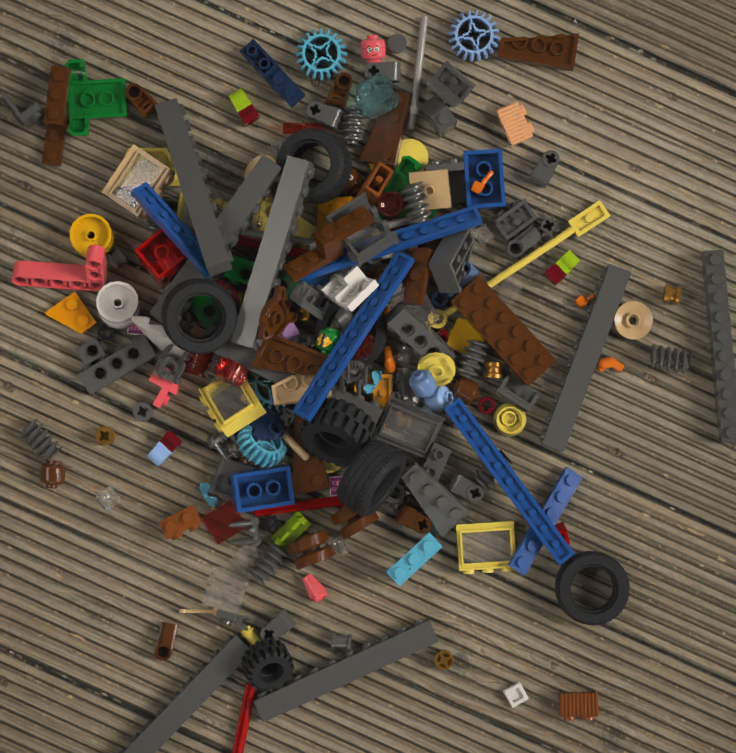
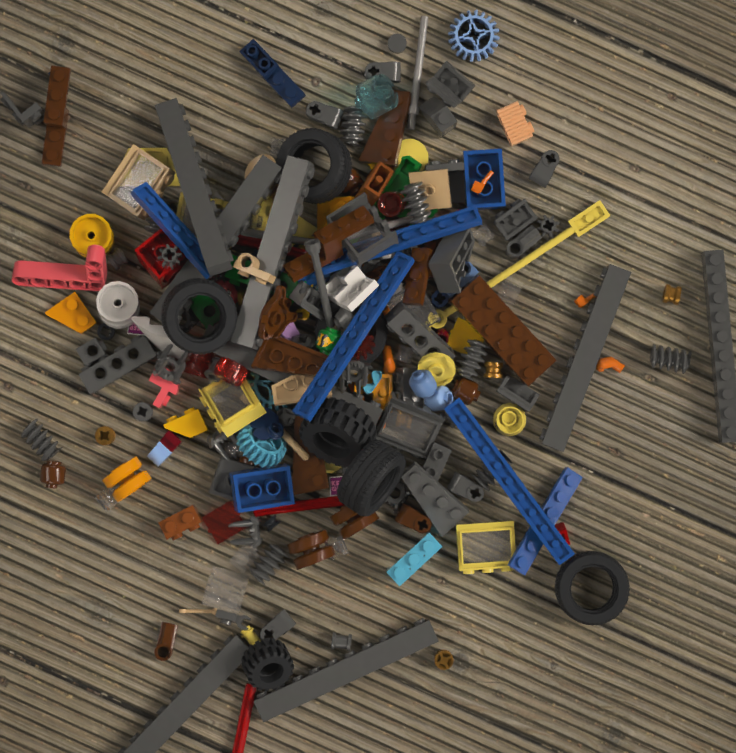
(93, 98): green piece -> none
(126, 478): none -> light orange wheel
(142, 100): reddish brown piece -> none
(164, 257): none -> dark grey gear
(188, 425): none -> yellow slope
(211, 500): medium azure piece -> none
(244, 107): leg -> none
(261, 276): none -> tan plate
(290, 128): clear red axle -> none
(291, 530): lime hinge -> none
(313, 248): none -> dark grey piece
(314, 588): coral cone -> none
(316, 61): medium azure gear -> none
(339, 92): reddish brown piece -> none
(373, 49): coral head -> none
(489, 410): dark red bush -> none
(515, 694): white tile -> none
(547, 51): reddish brown wing -> none
(562, 267): leg -> none
(578, 705): dark orange brick -> none
(643, 320): tan dish -> none

